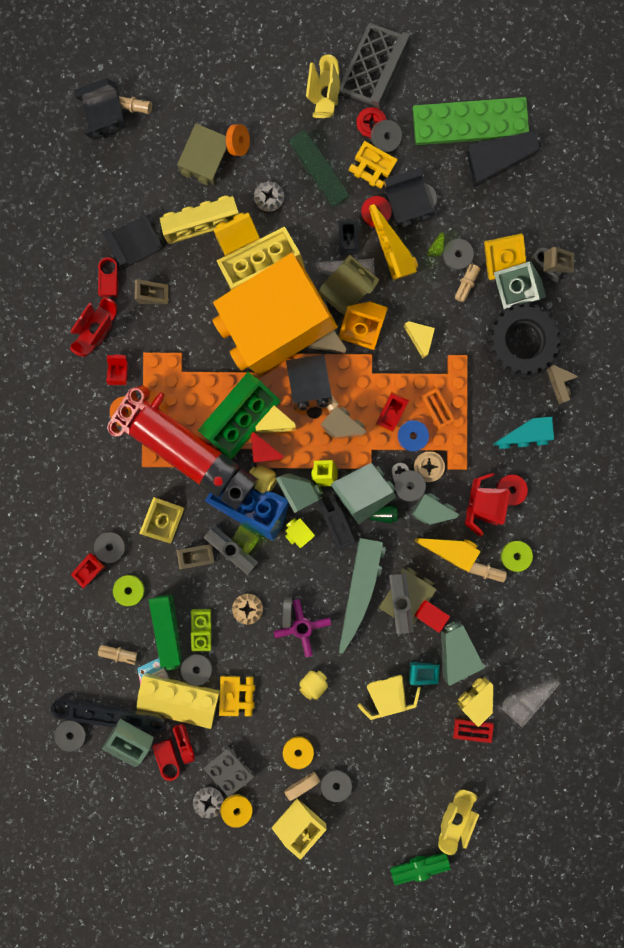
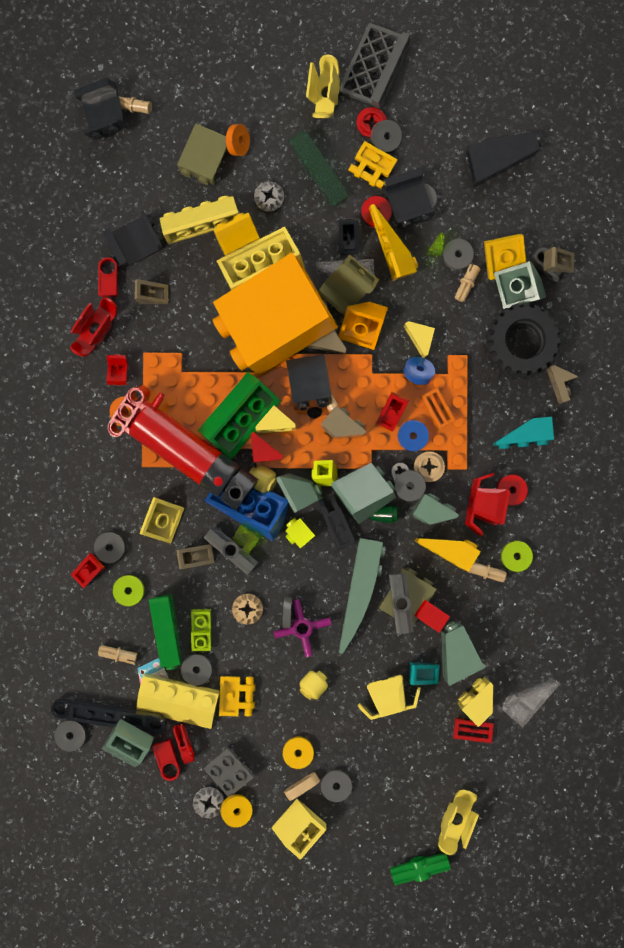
(419, 370): none -> blue piece
(469, 120): bright green plate -> none

